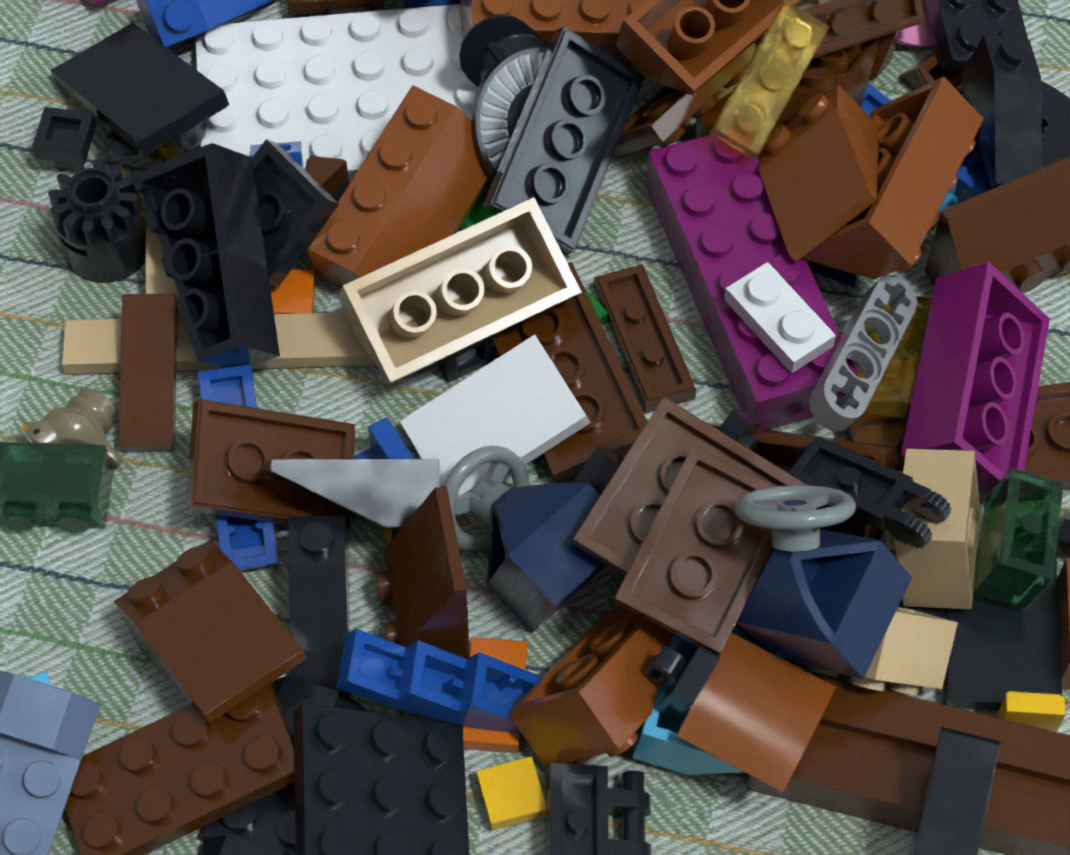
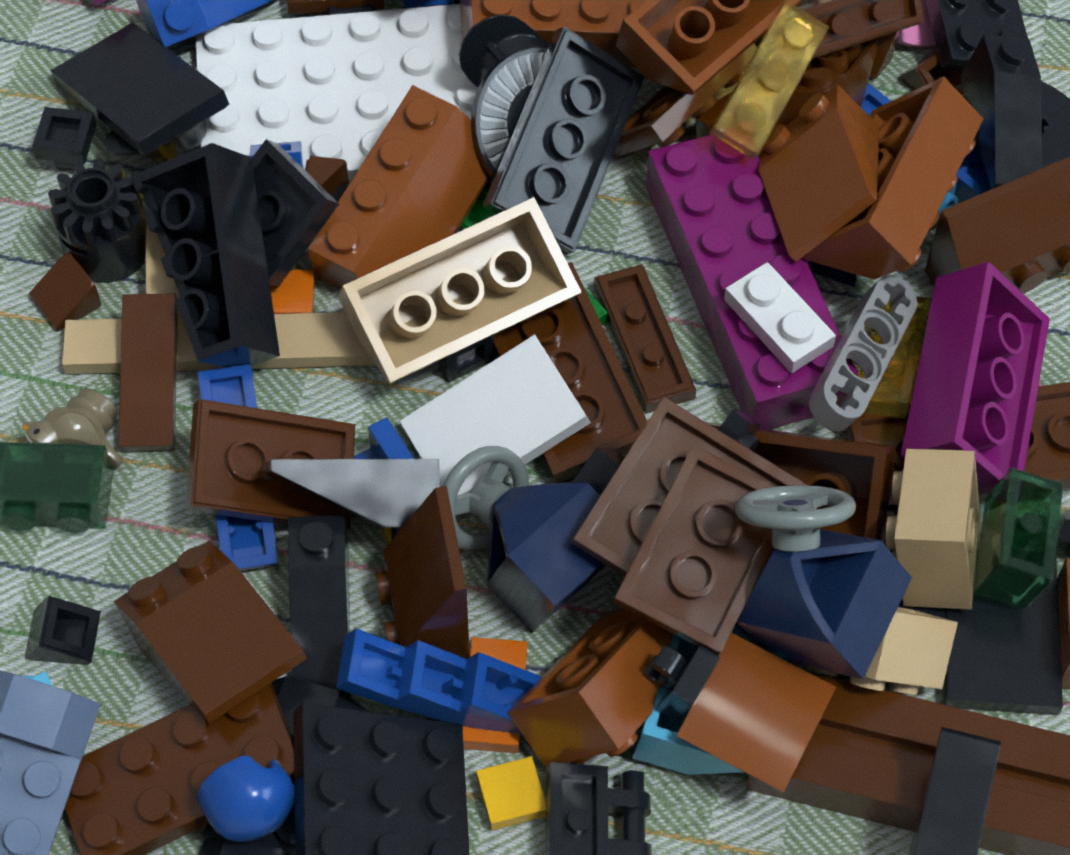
(62, 632): none -> black slope
(65, 292): none -> reddish brown slope
(246, 799): none -> blue hair
(876, 489): black hinge -> none
(1033, 709): yellow tile -> none

